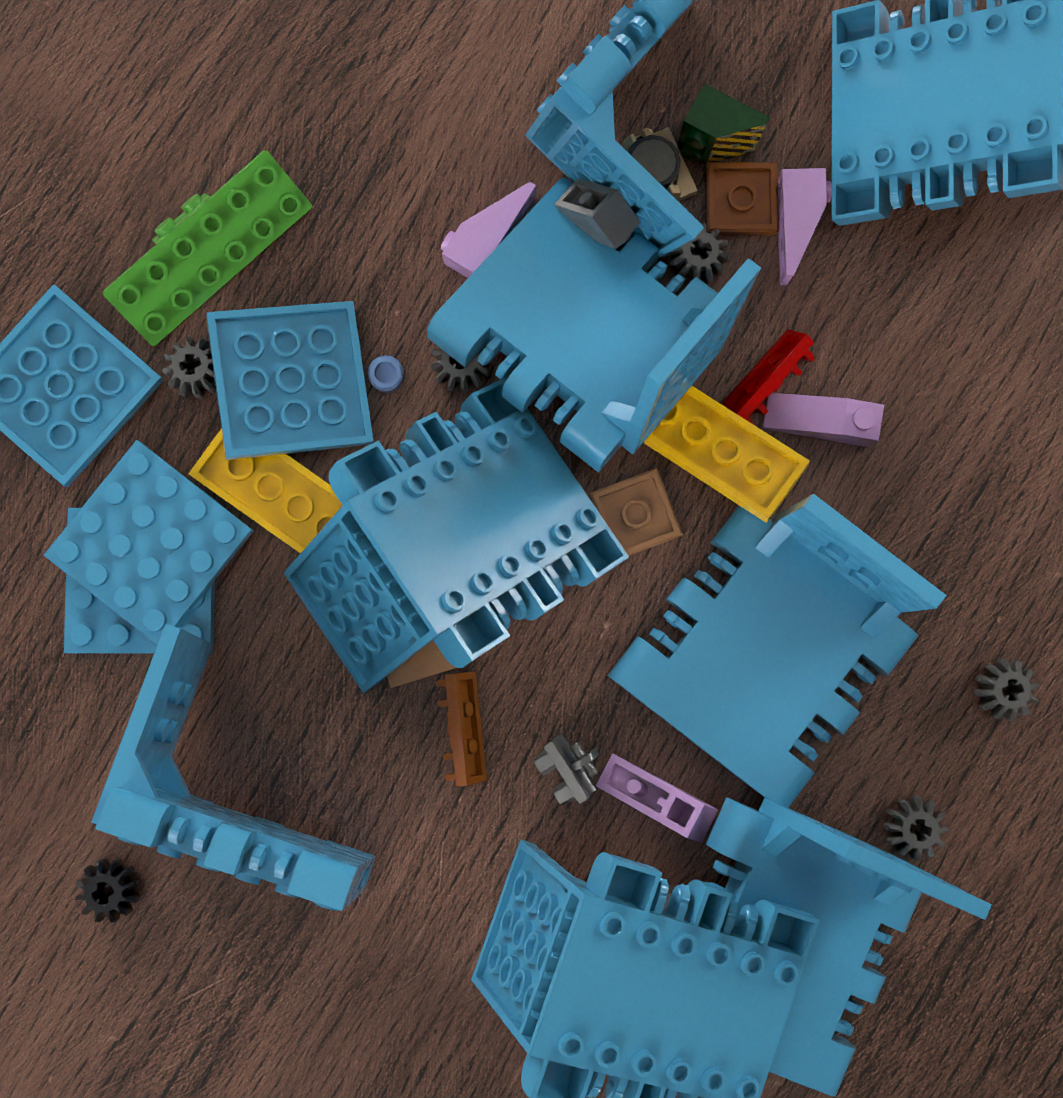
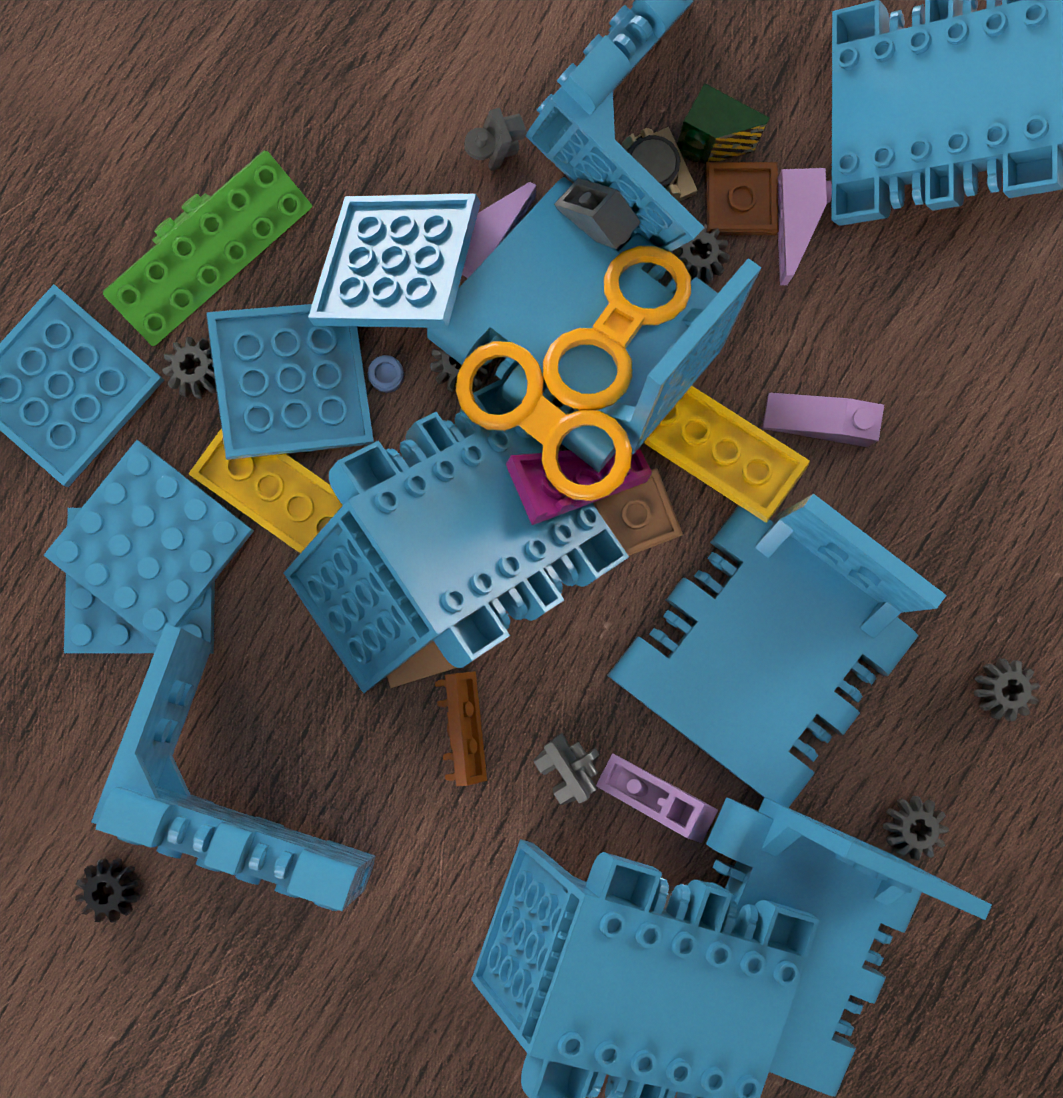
(395, 261): none -> plate
(496, 138): none -> dark grey hips
(542, 498): none -> magenta wing
(543, 420): none -> light orange bar
(616, 327): none -> light orange bar
(769, 374): red plate -> none

